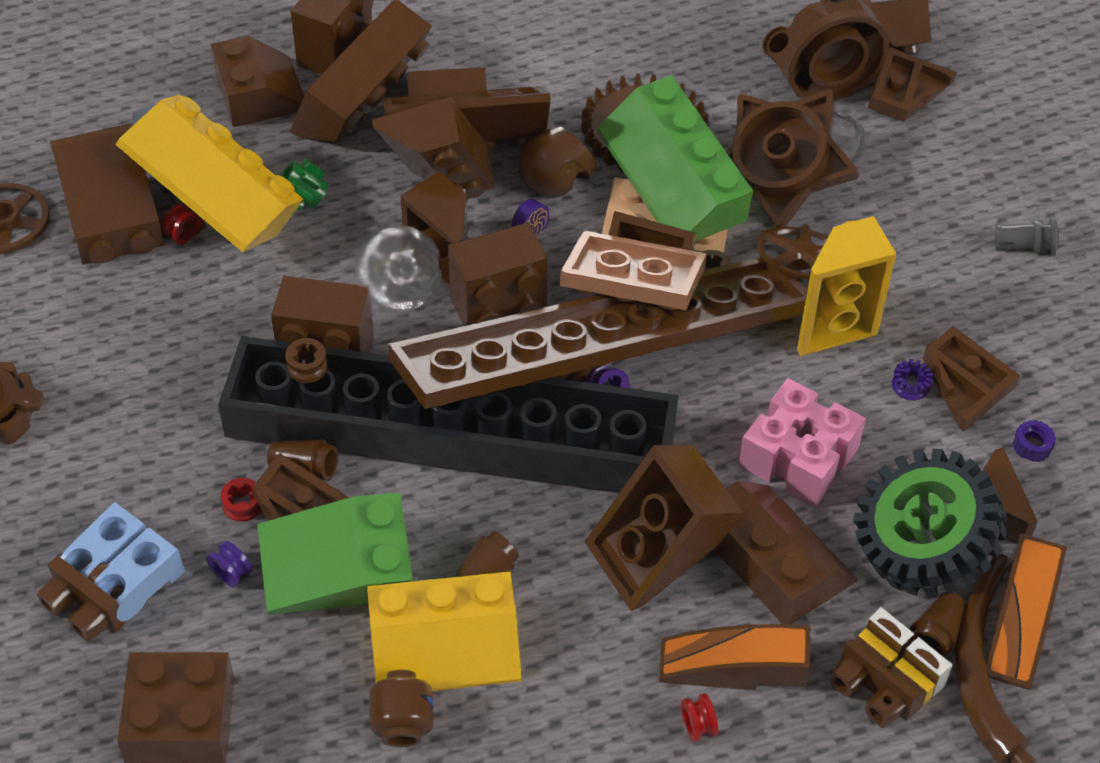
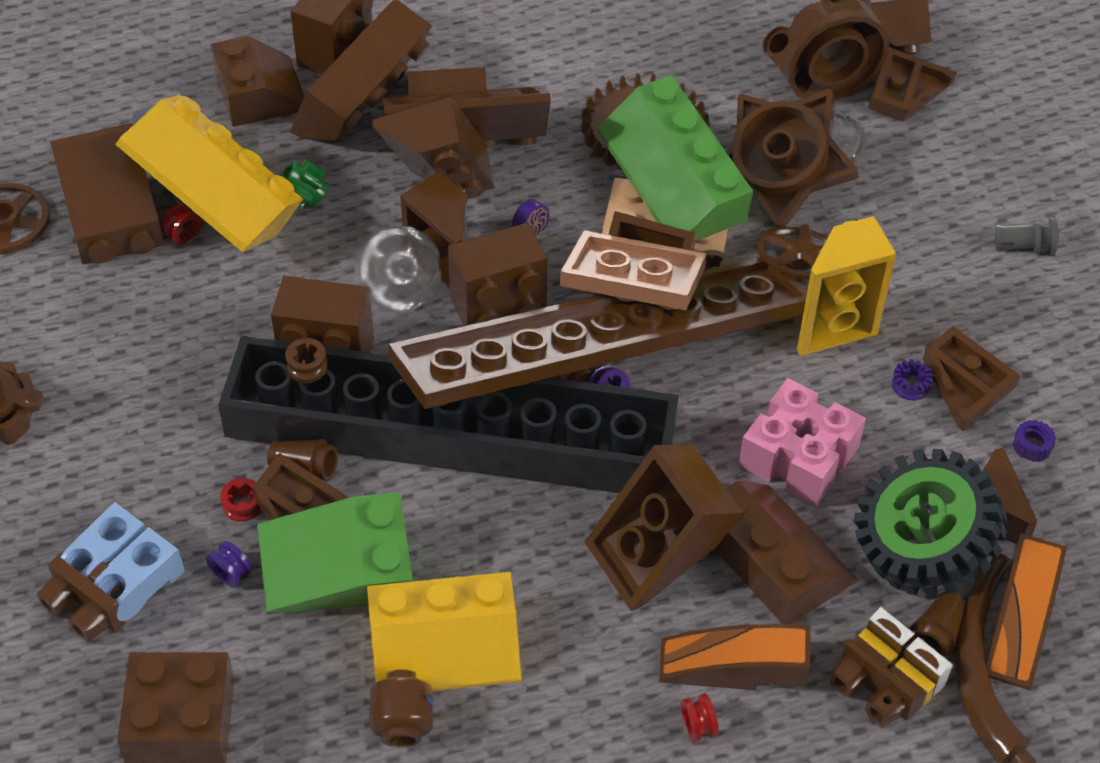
(489, 556): reddish brown cone -> none
(553, 160): reddish brown helmet -> none

